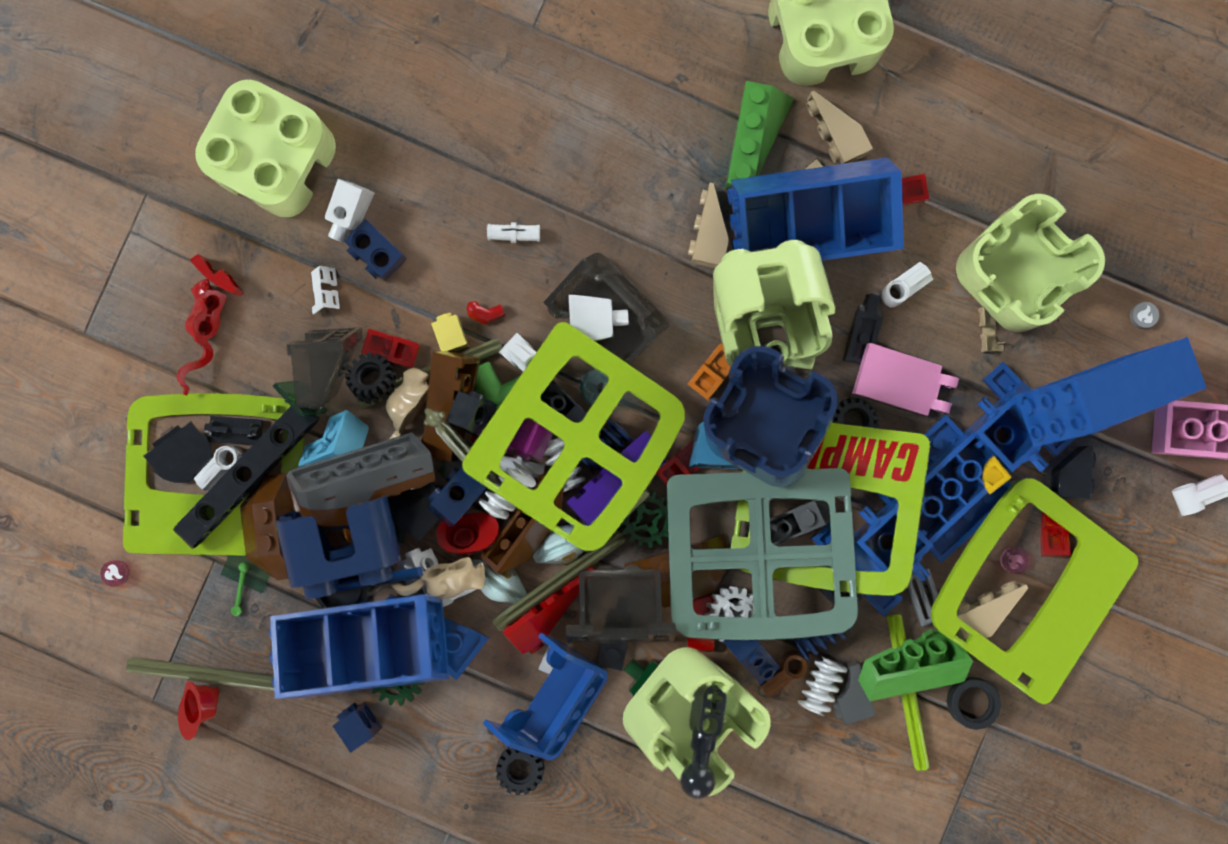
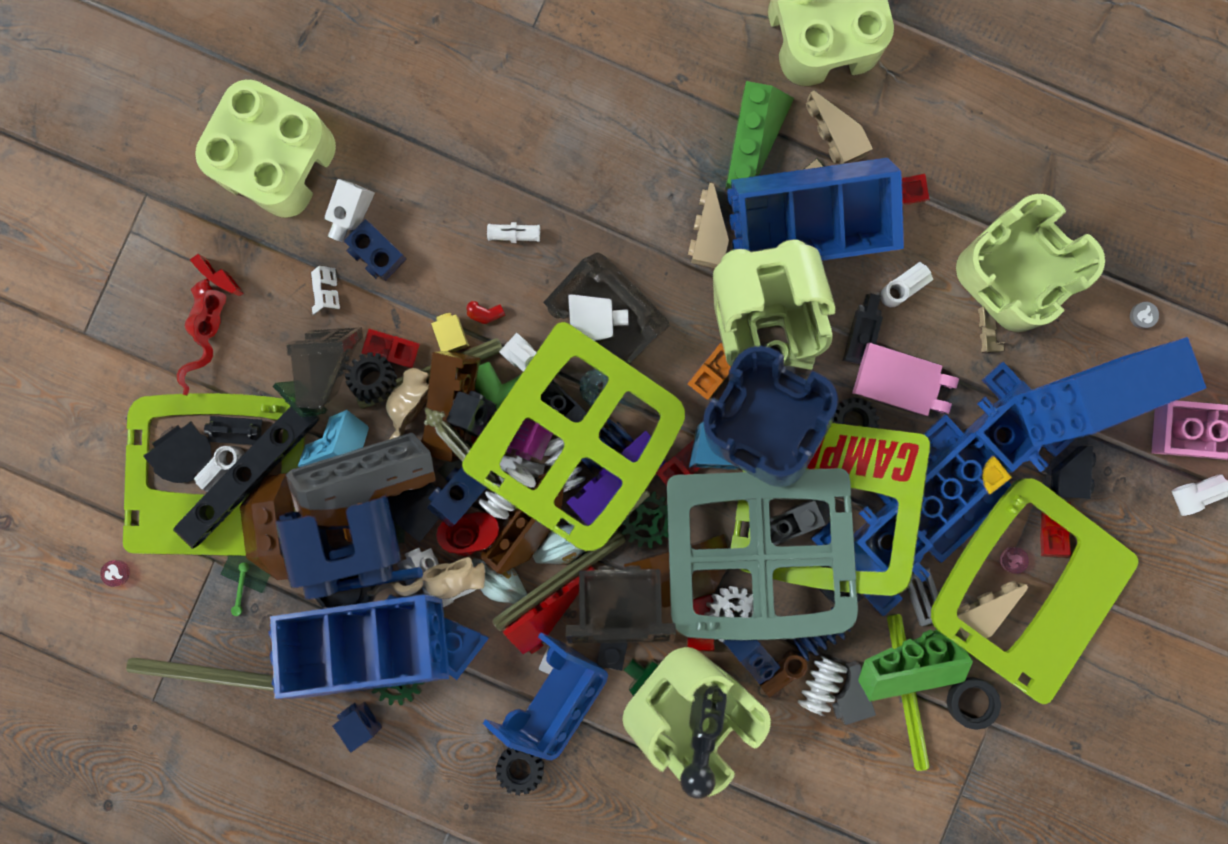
(196, 707): red piece -> none

